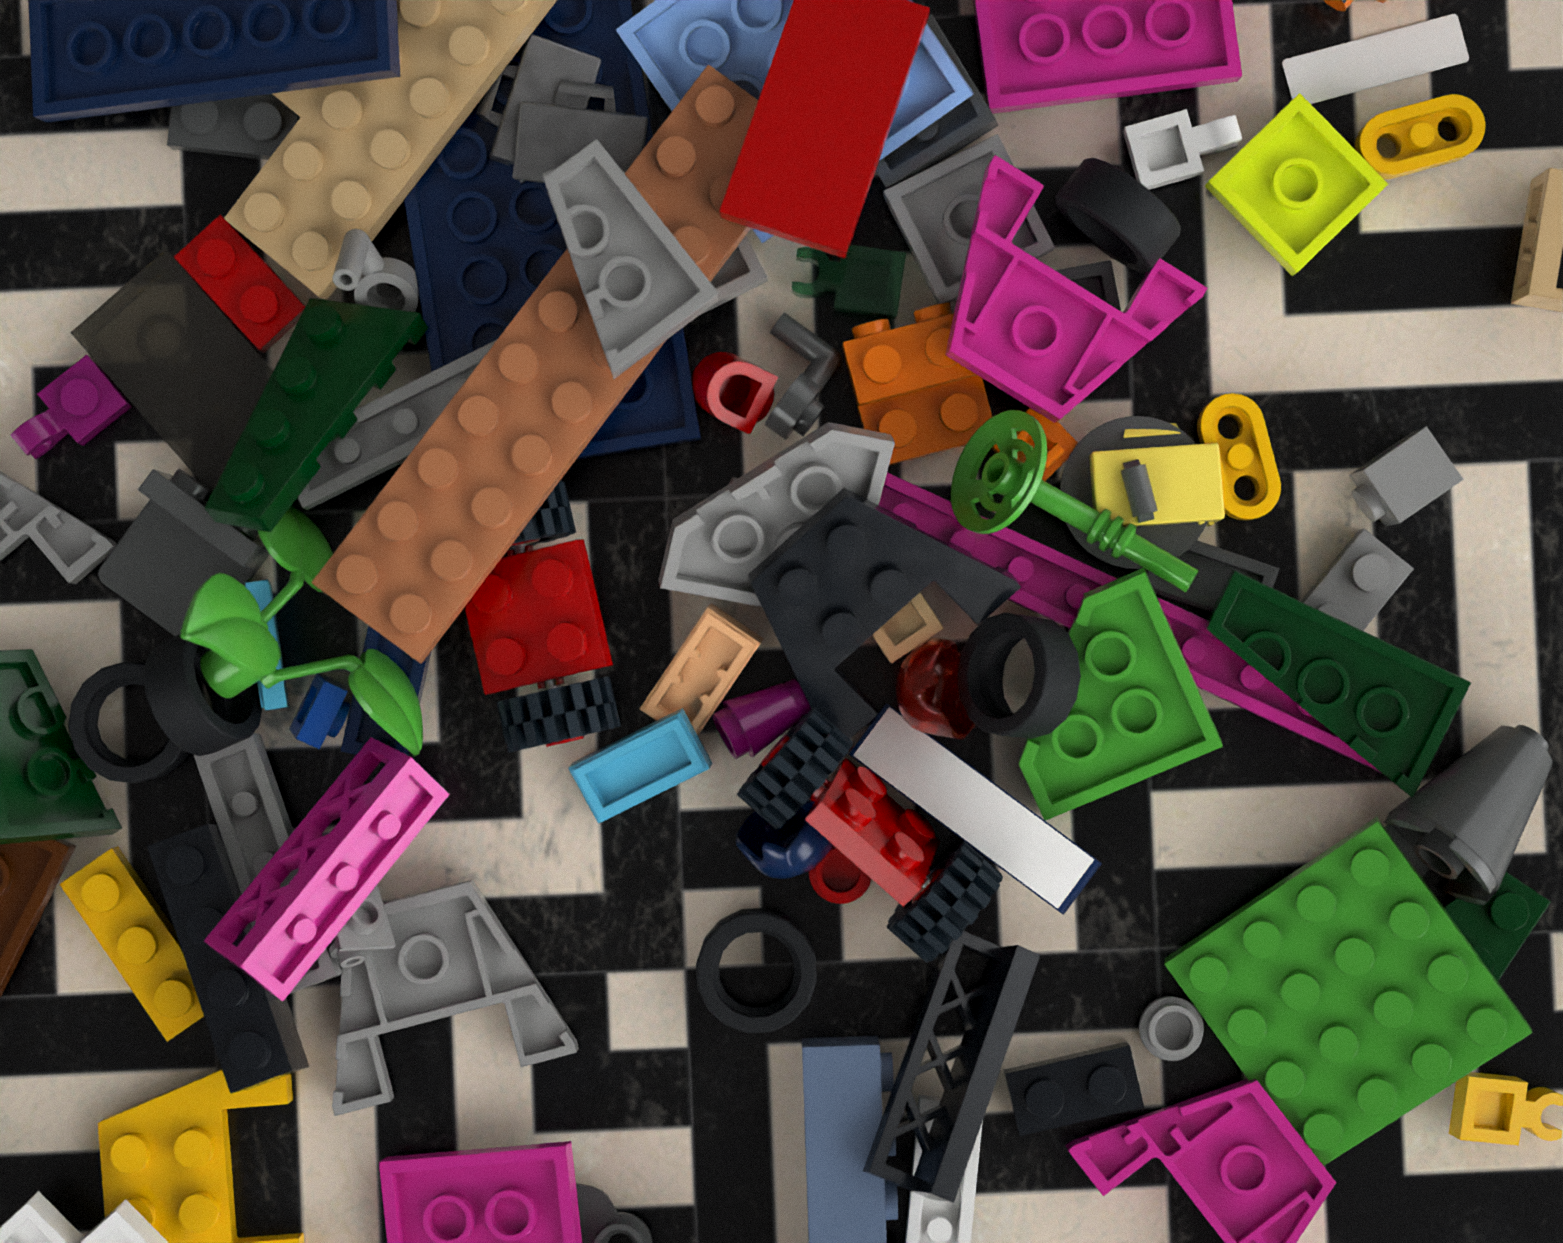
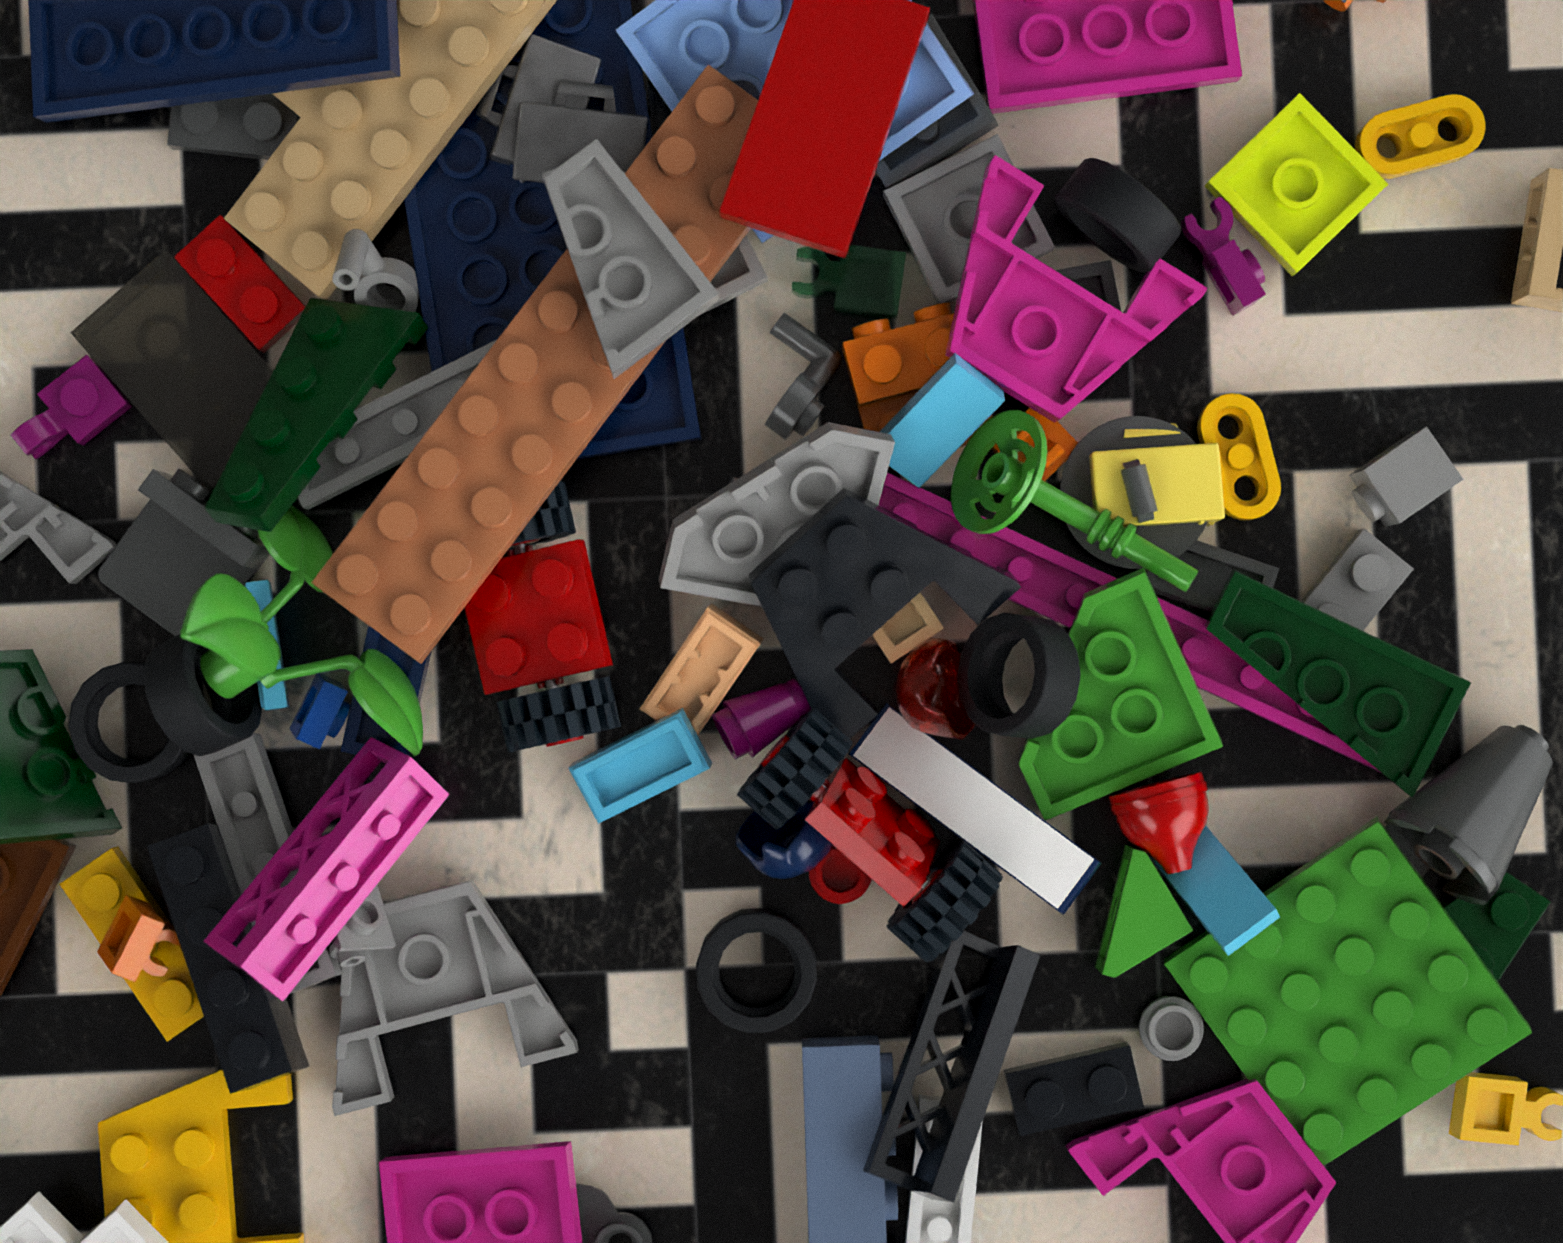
(131, 939): none -> orange tile
(733, 390): red plate -> none
(940, 419): none -> medium azure tile
(1140, 916): none -> bright green slope
(1165, 818): none -> red helmet
(1170, 148): white plate -> none
(1221, 894): none -> medium azure tile
(1232, 271): none -> magenta plate
(1376, 60): white sticker -> none

